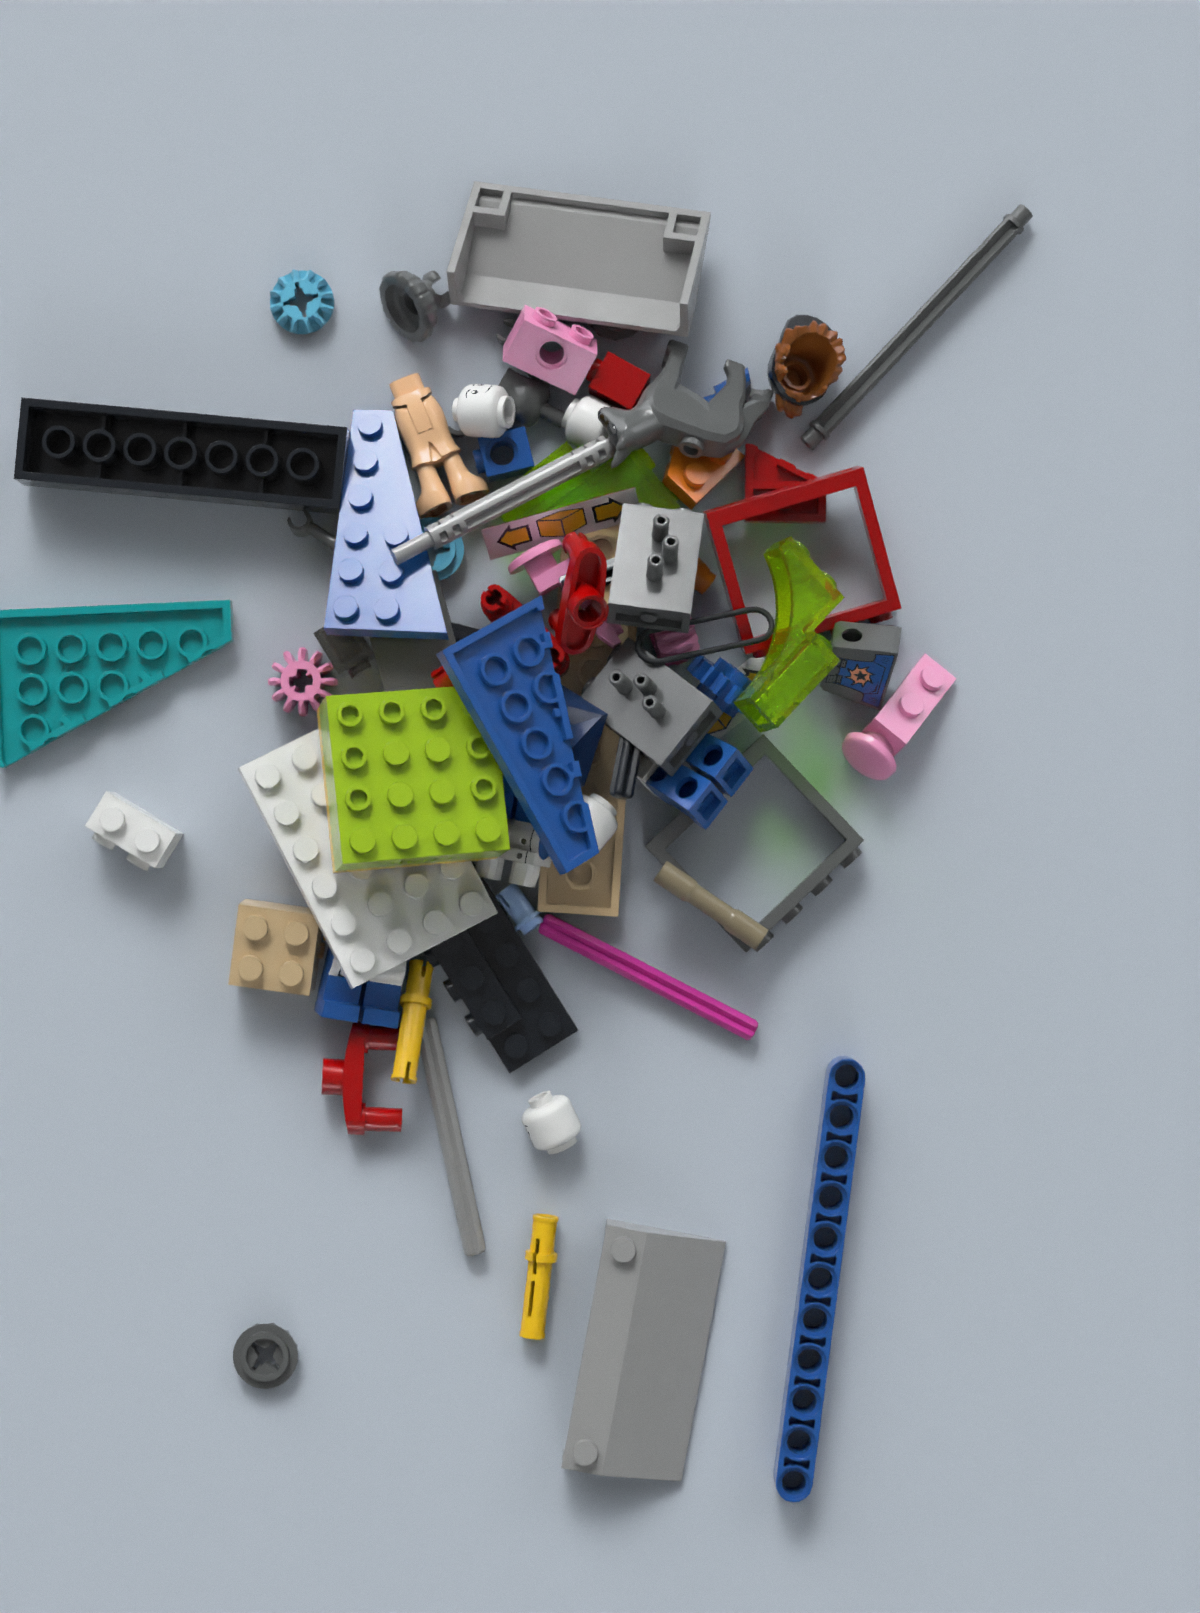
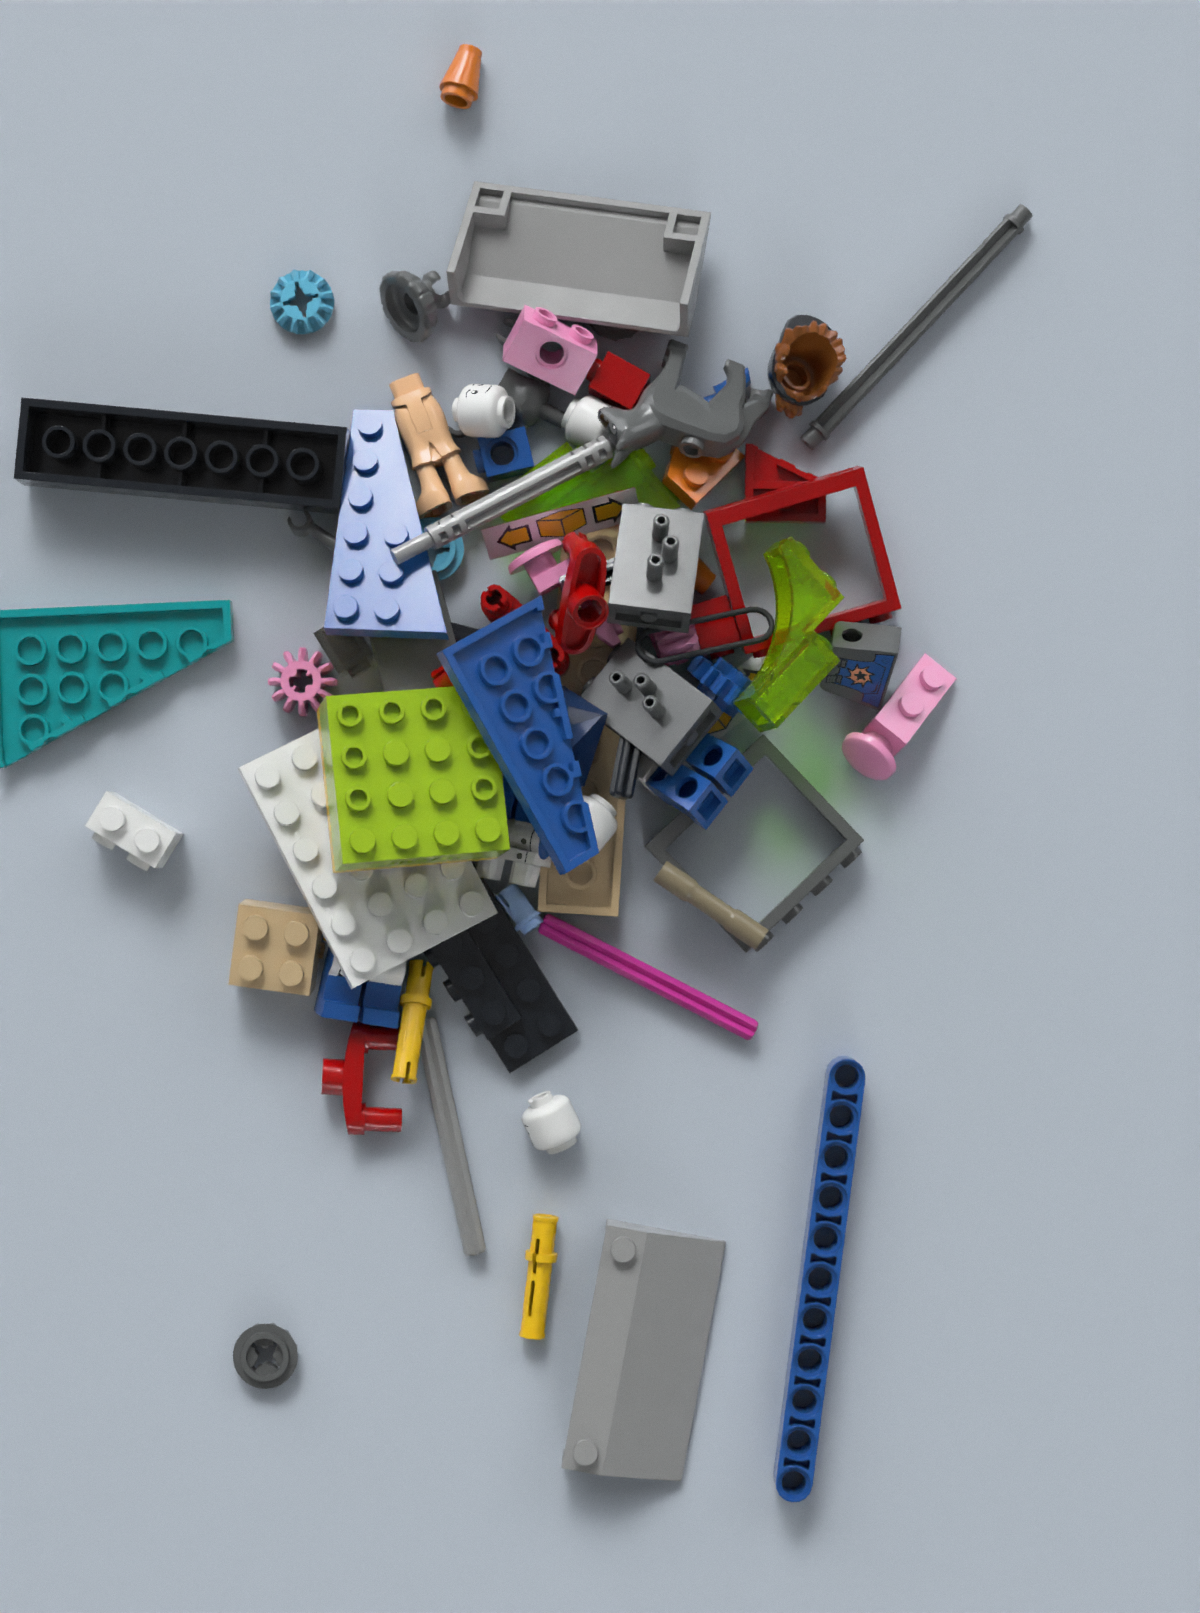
(462, 78): none -> orange cone
(718, 631): none -> red brick

